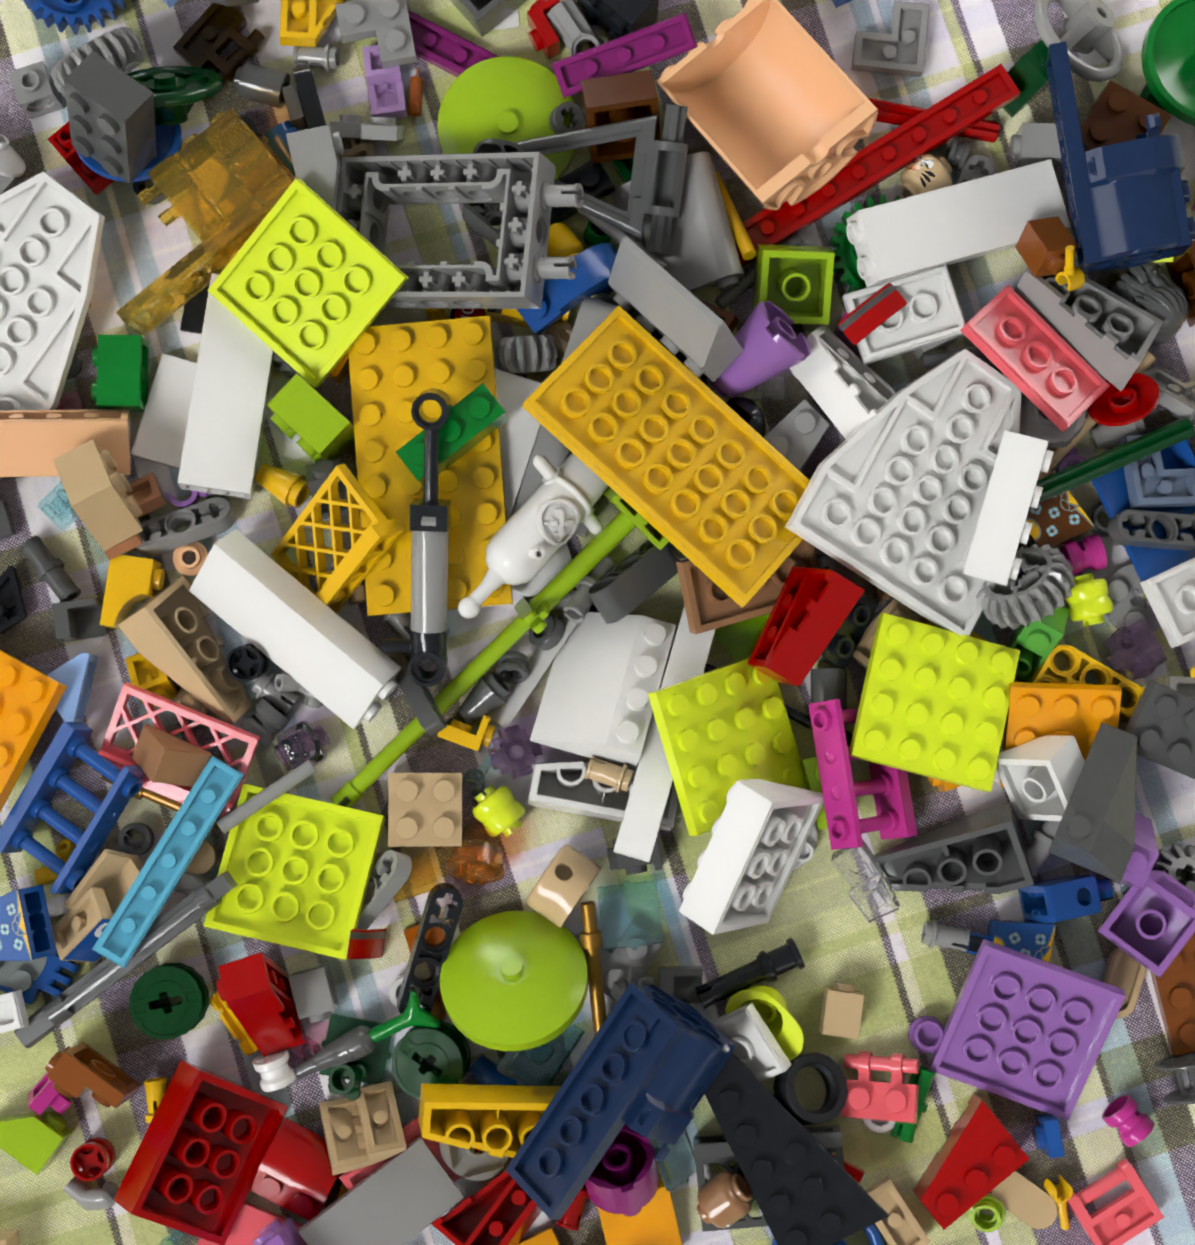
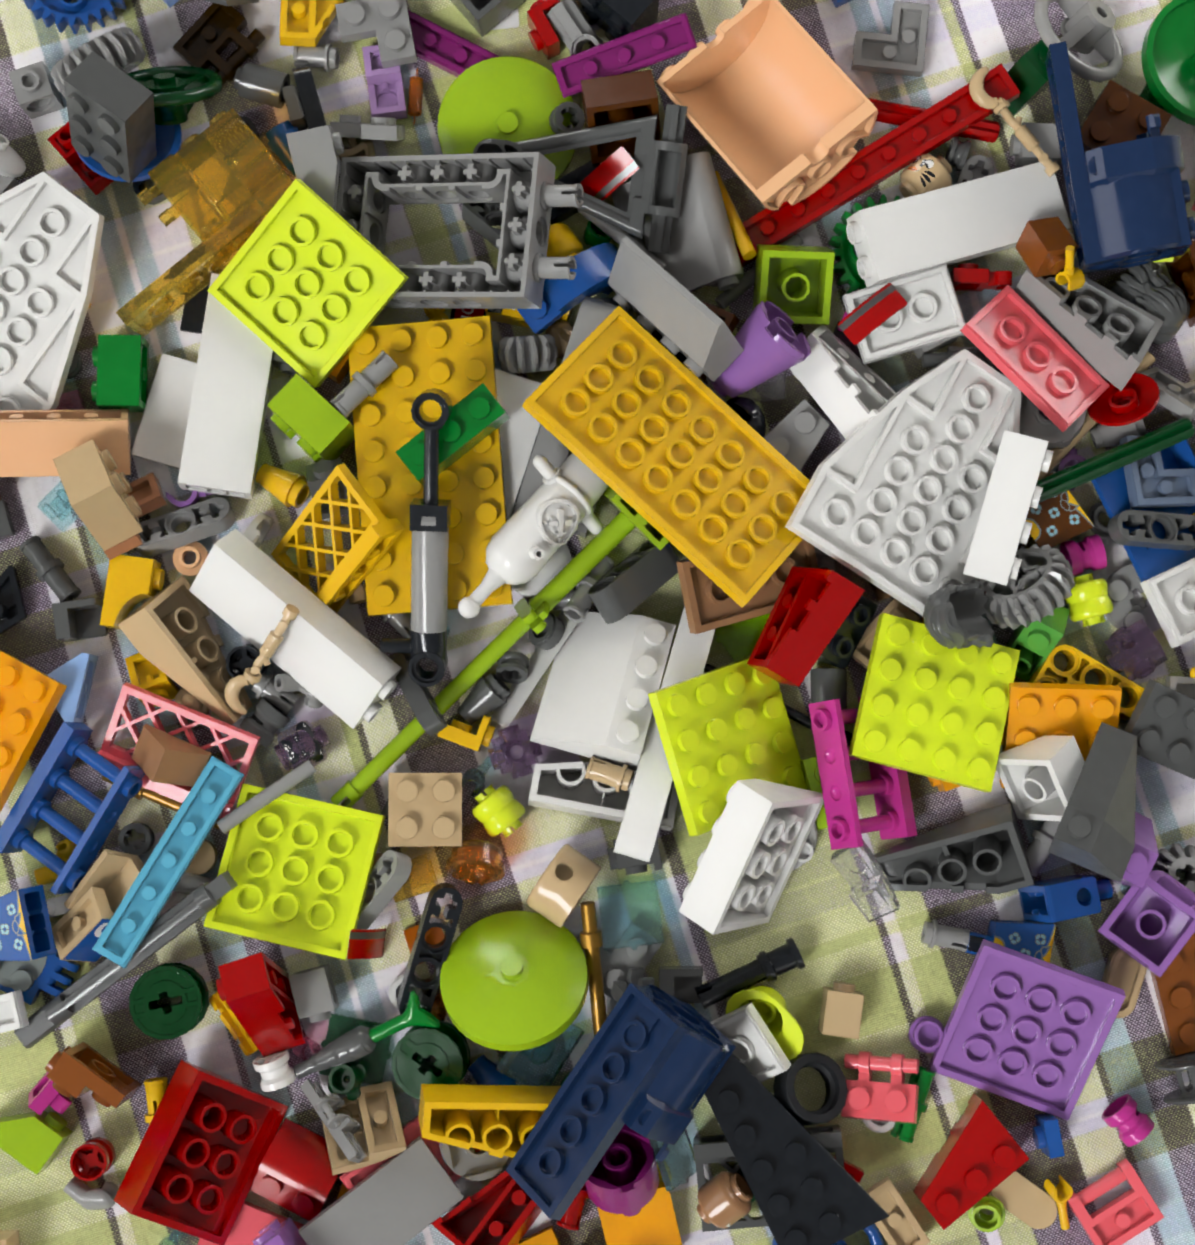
(253, 674): none -> tan piece
(259, 529): none -> white tile
(339, 1125): none -> light grey piece
(364, 383): none -> light grey pin
(610, 174): none -> red sticker
(956, 617): none -> dark grey hair
(972, 278): none -> red plate
(1001, 106): none -> tan piece

